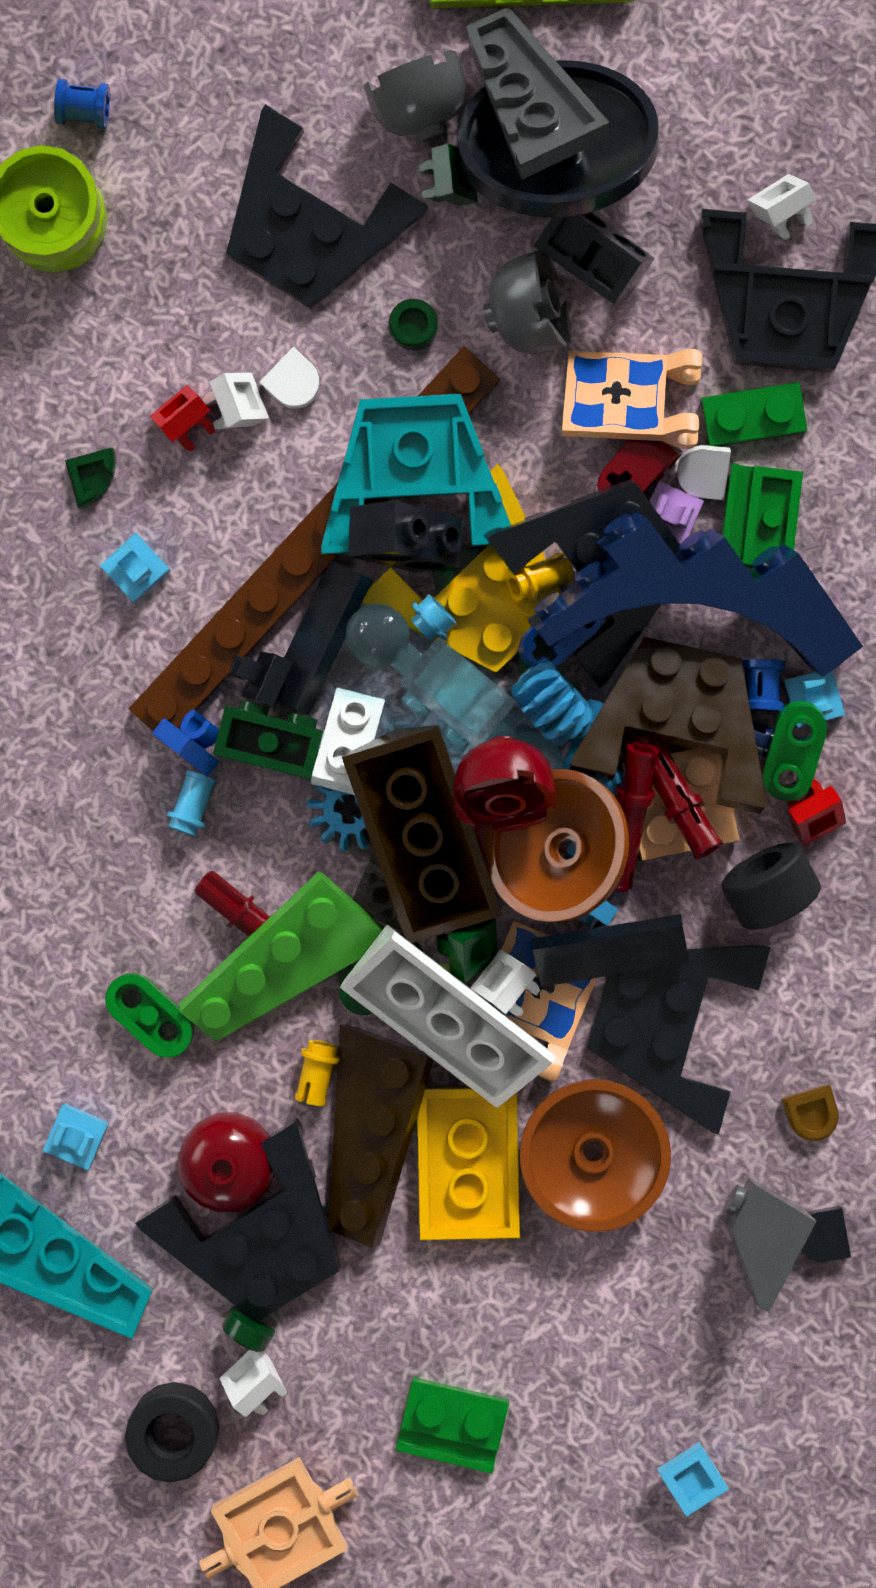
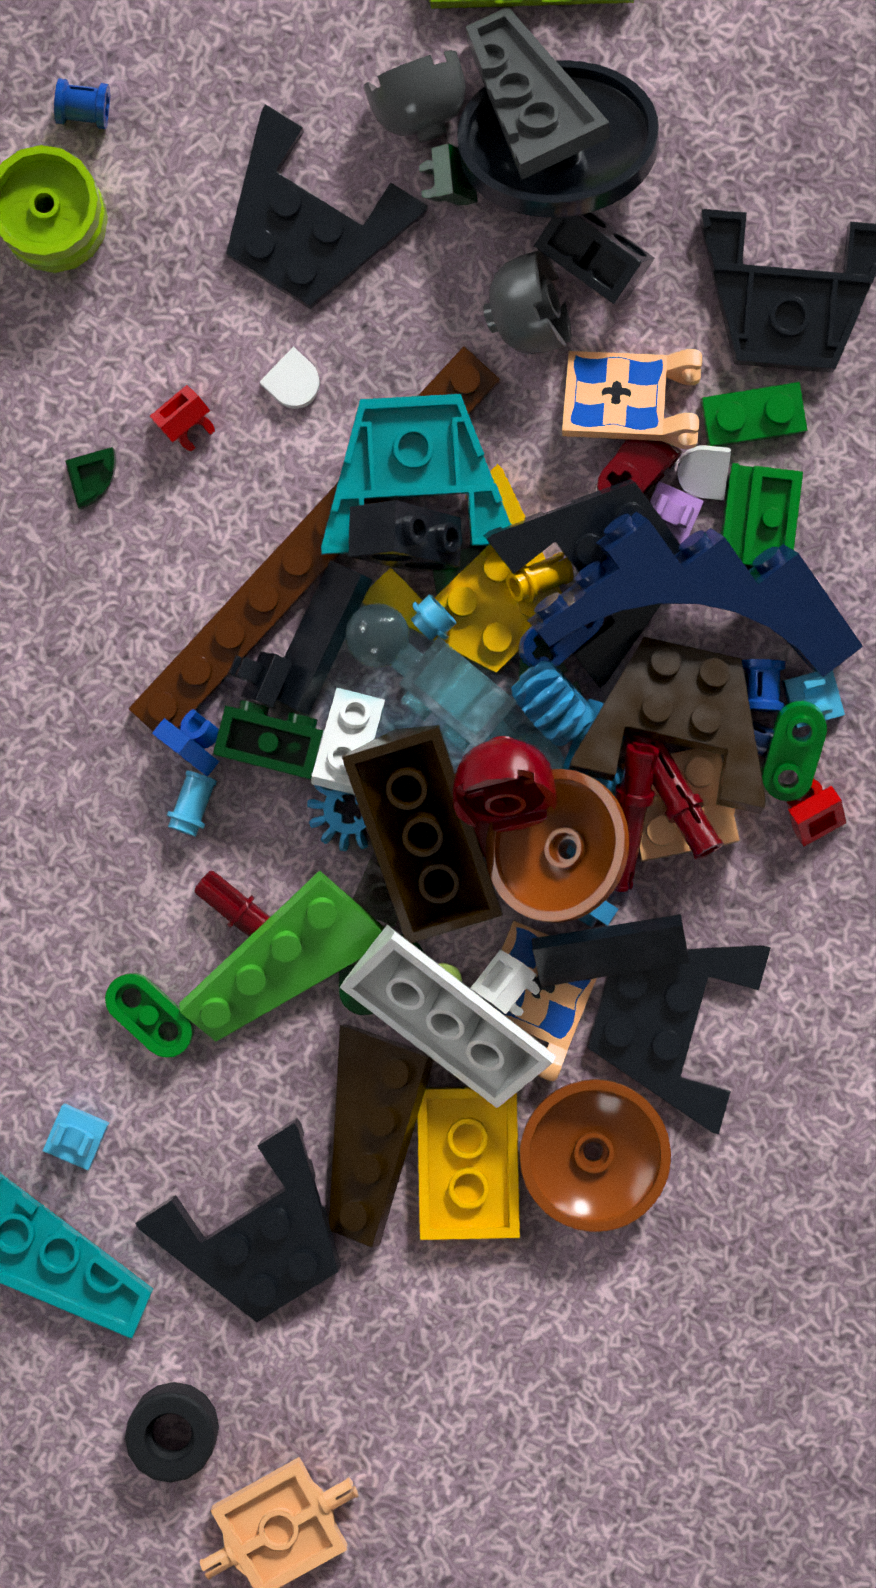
(135, 567): medium azure tile -> none
(225, 1162): dark red cylinder -> none
(237, 400): white tile -> none
(246, 1331): dark green tile -> none
(251, 1383): white tile -> none
(316, 1072): yellow pin -> none
(413, 324): dark green tile -> none
(452, 1425): green plate -> none
(469, 948): dark green tile -> none
(692, 1479): medium azure tile -> none
(766, 1237): dark grey slope -> none
(771, 886): black tyre -> none
(782, 201): white tile -> none
(812, 1113): pearl gold tile -> none
(828, 1237): black tile -> none

